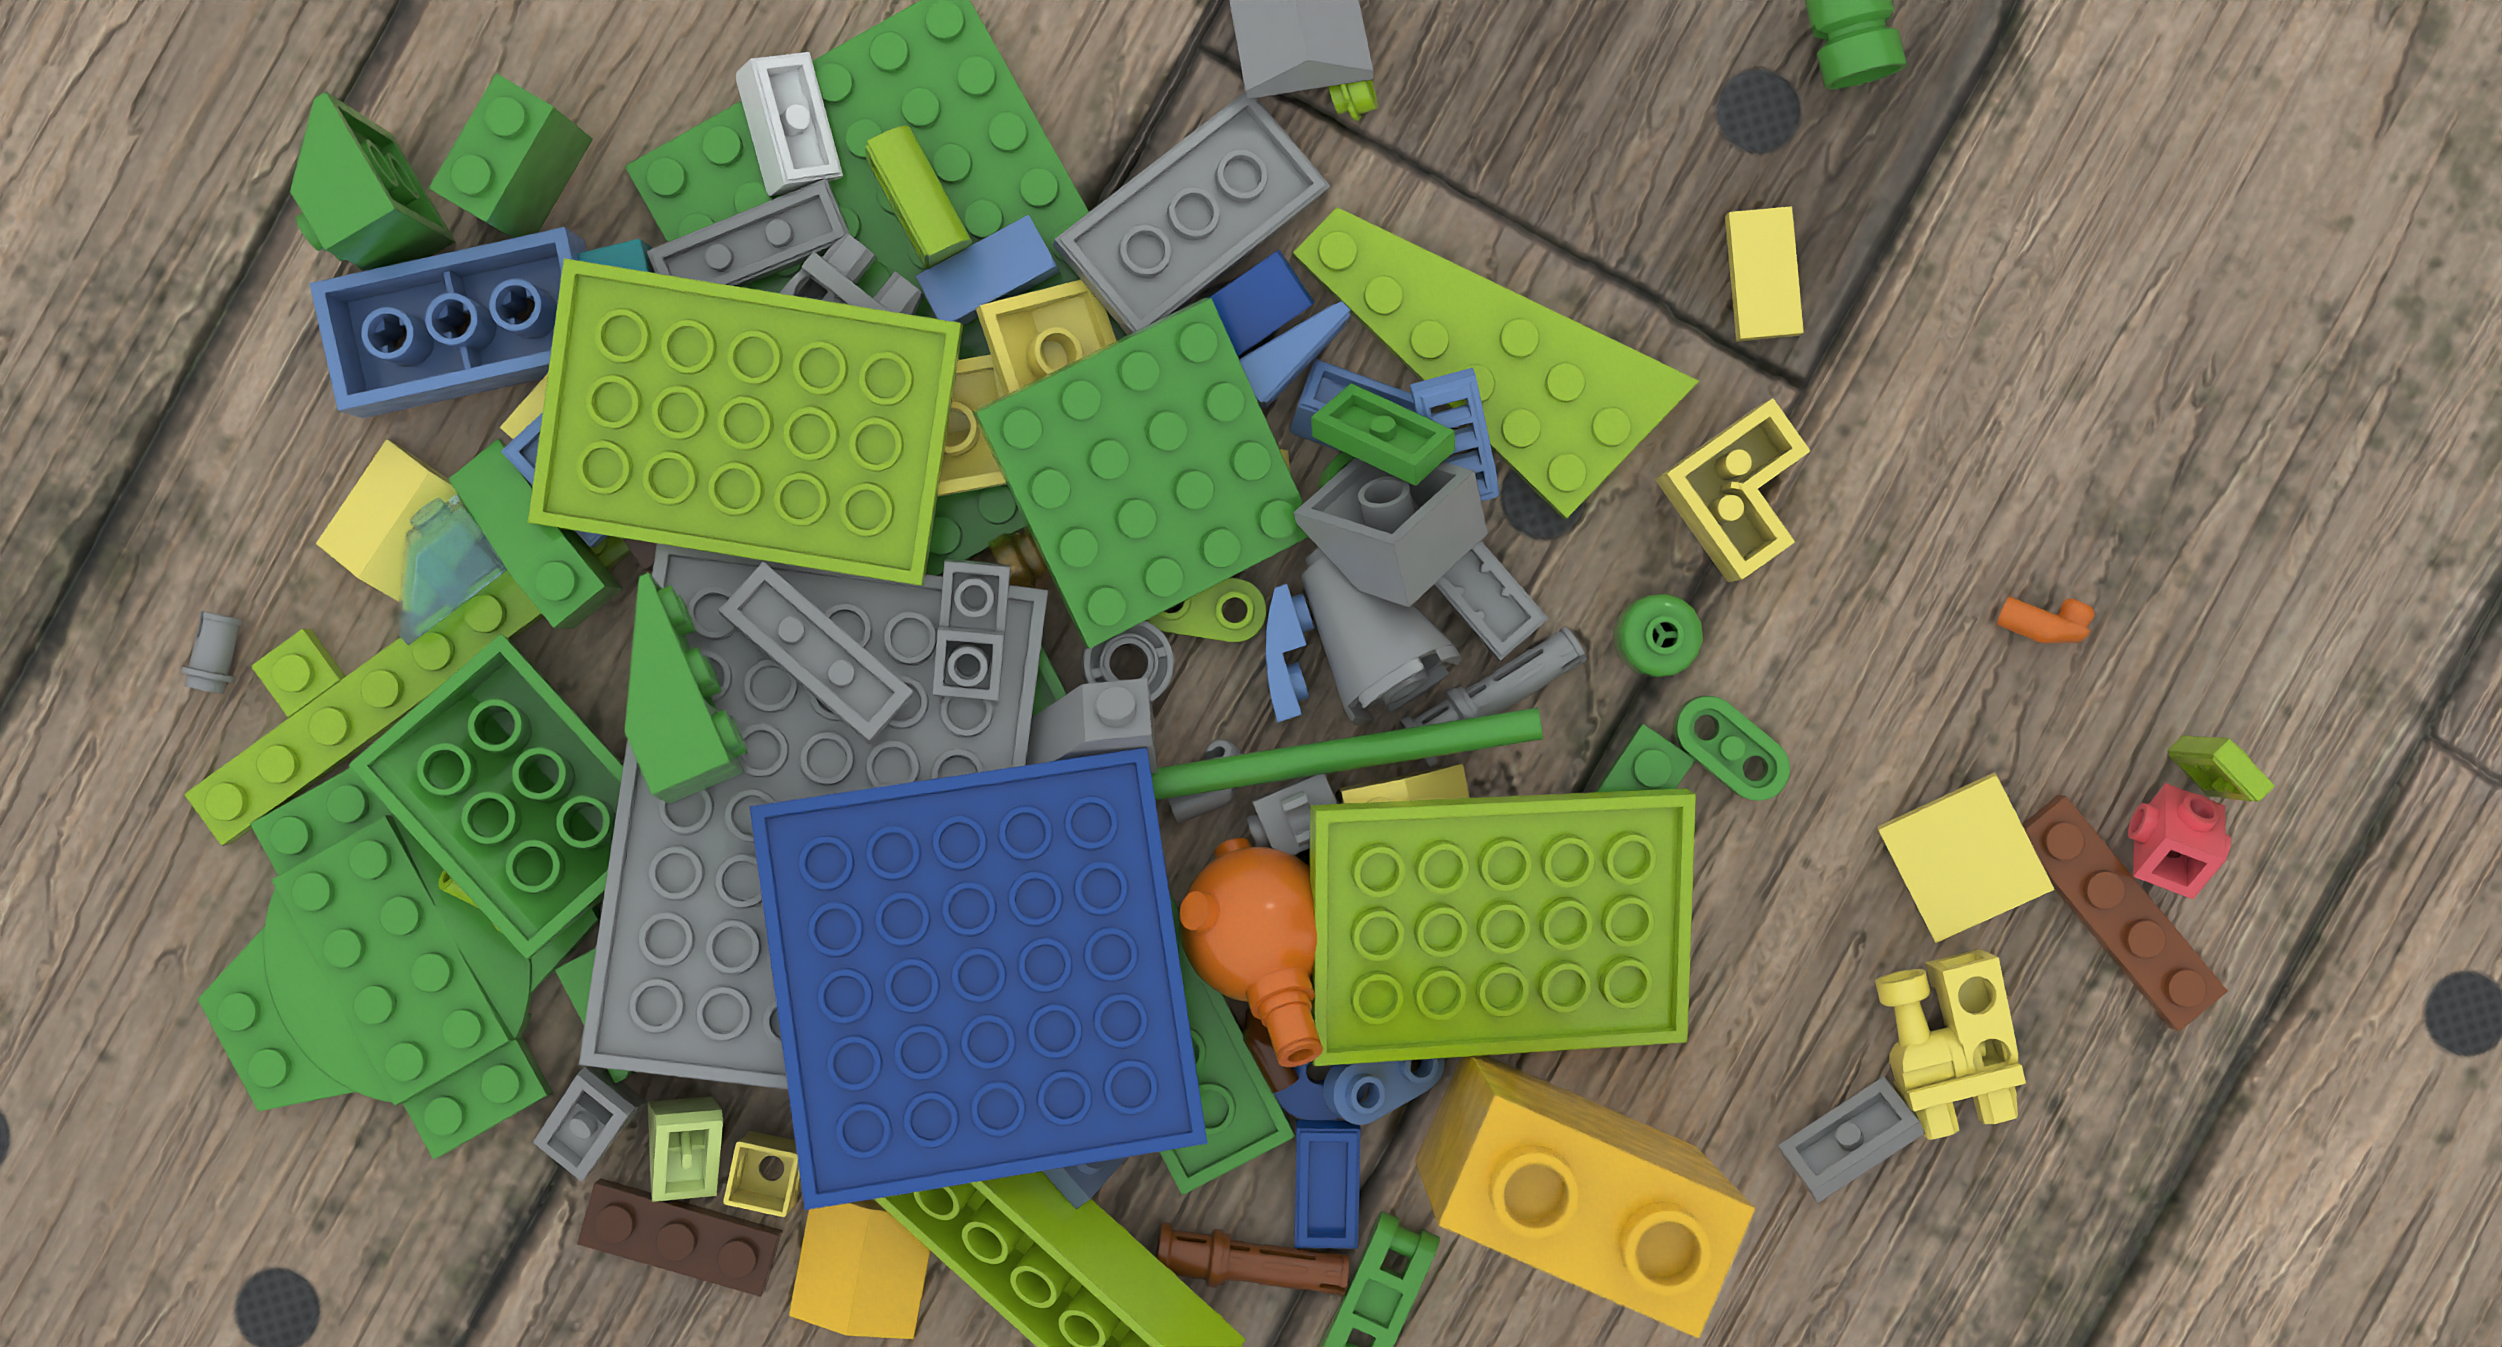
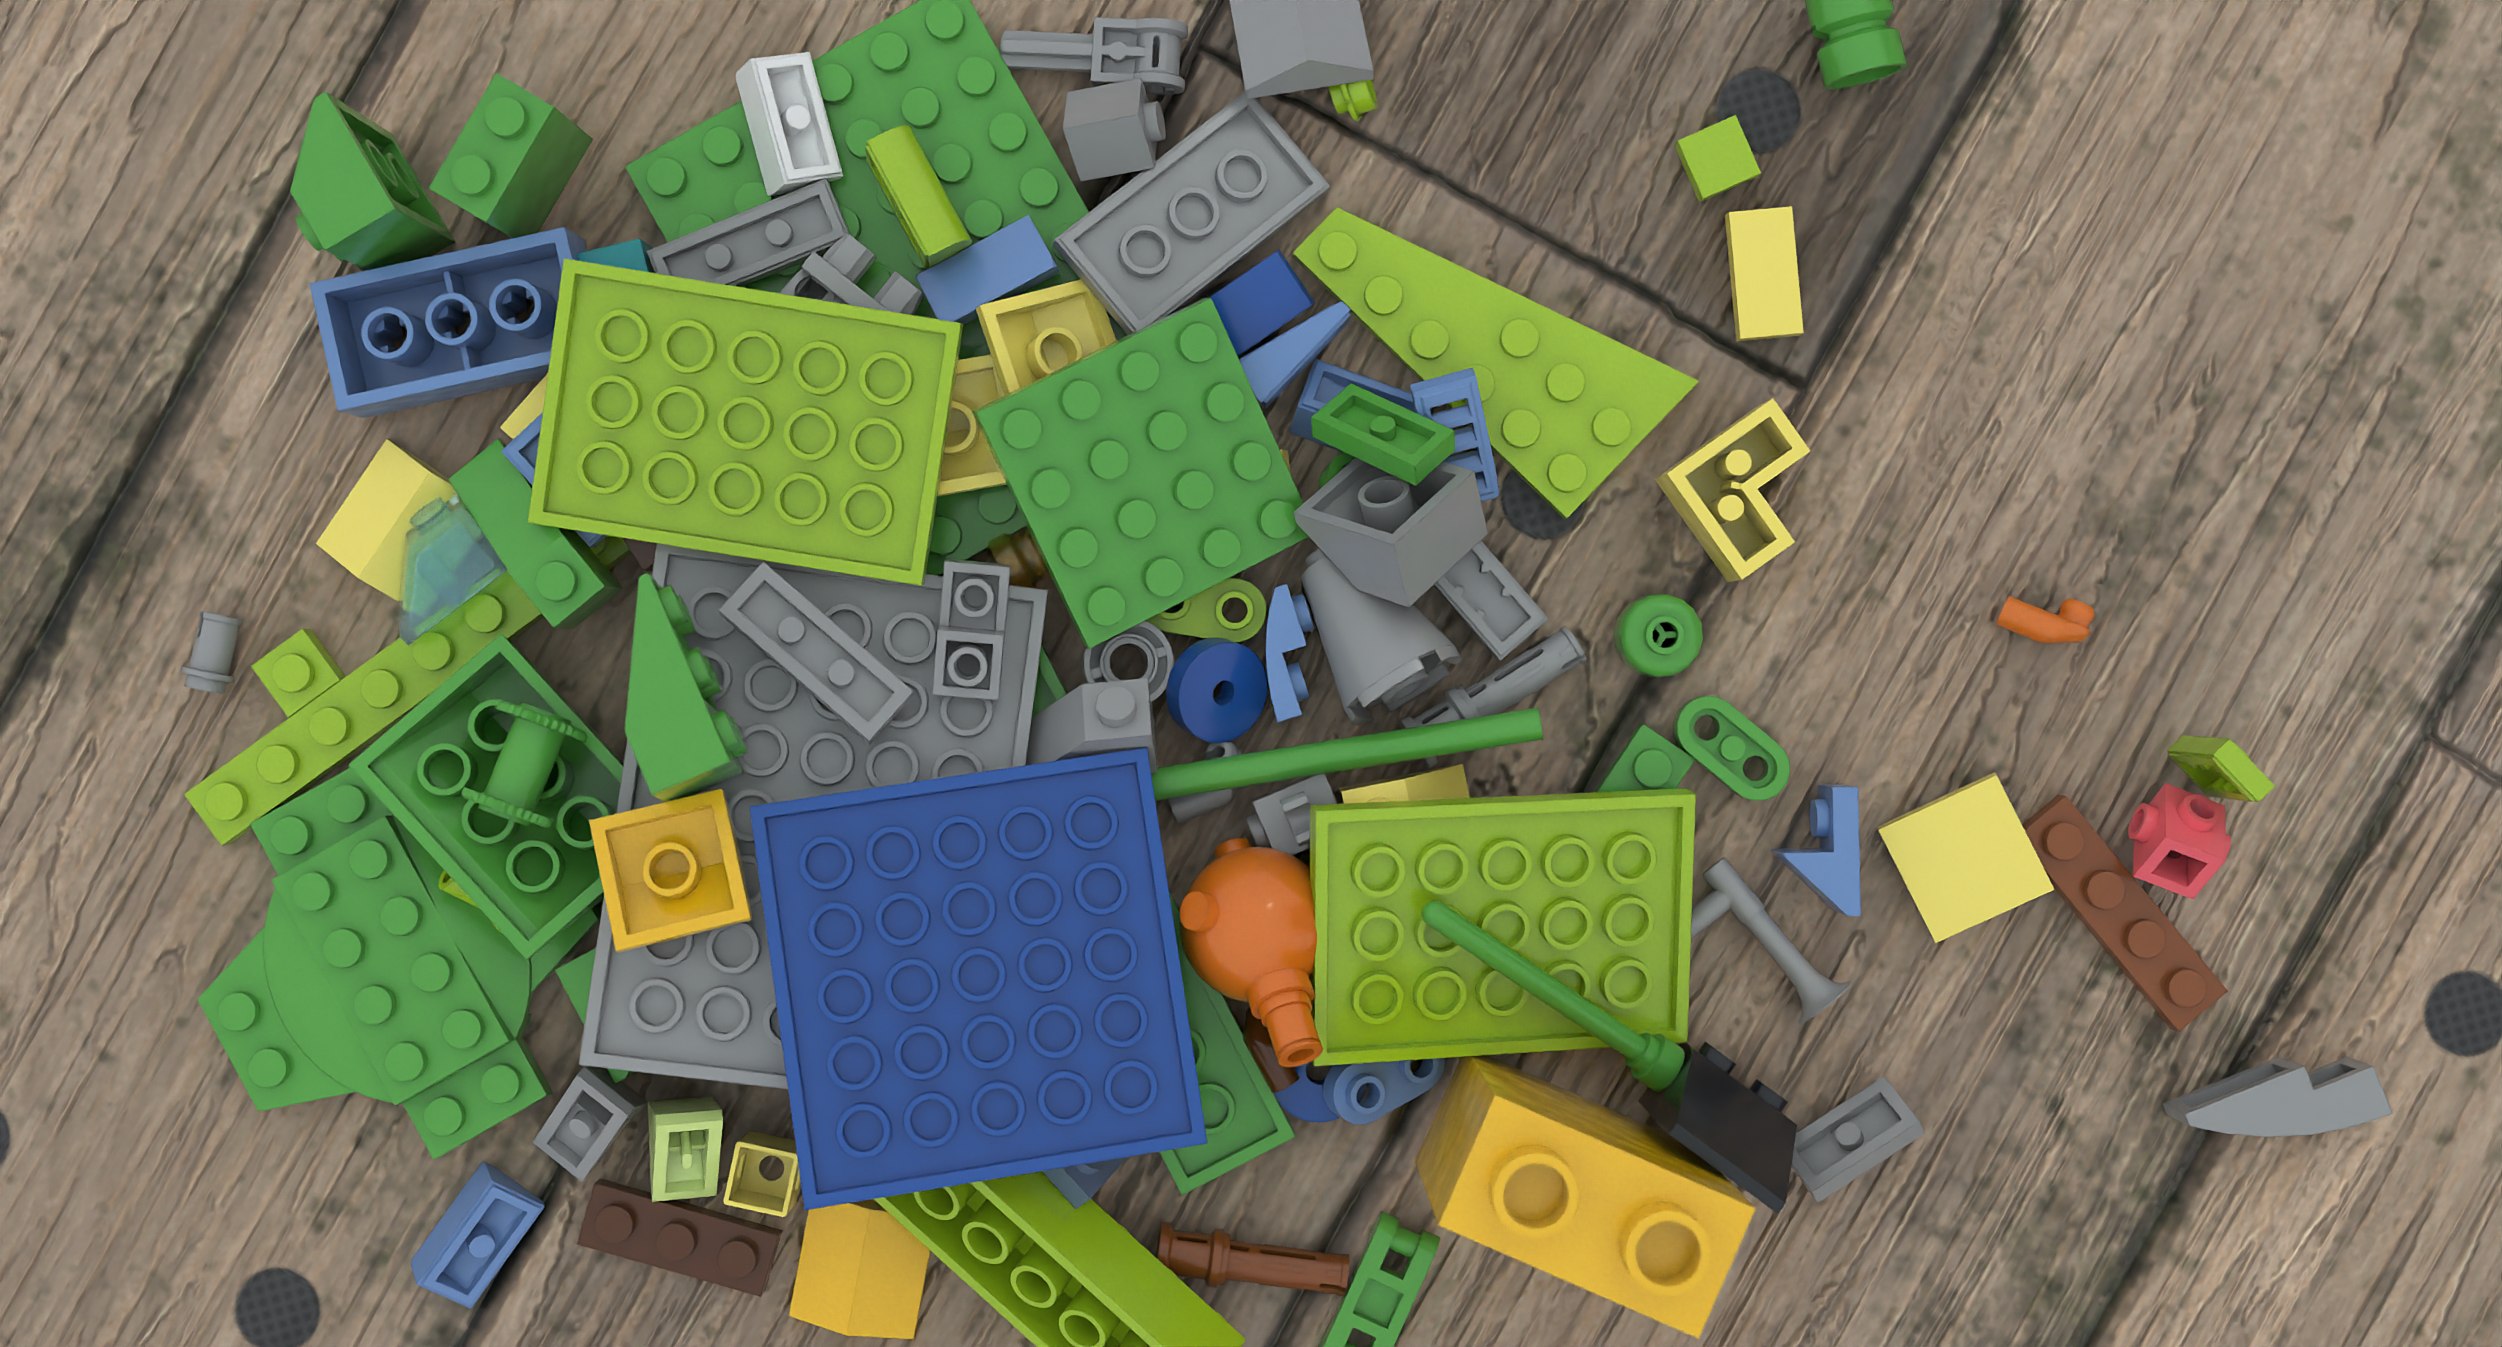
(475, 1236): none -> medium blue slope
(524, 764): none -> bright green hose
(670, 870): none -> yellow slope
(1112, 54): none -> light grey connector
(1112, 129): none -> light grey brick
(1192, 687): none -> blue piece
(1327, 1184): blue tile -> none
(1651, 1058): none -> bright green piece
(1717, 158): none -> lime tile
(1728, 1123): none -> black slope
(1733, 893): none -> light grey piece
(1835, 866): none -> medium blue slope
(1966, 1058): light yellow hips -> none
(2285, 1100): none -> light grey slope

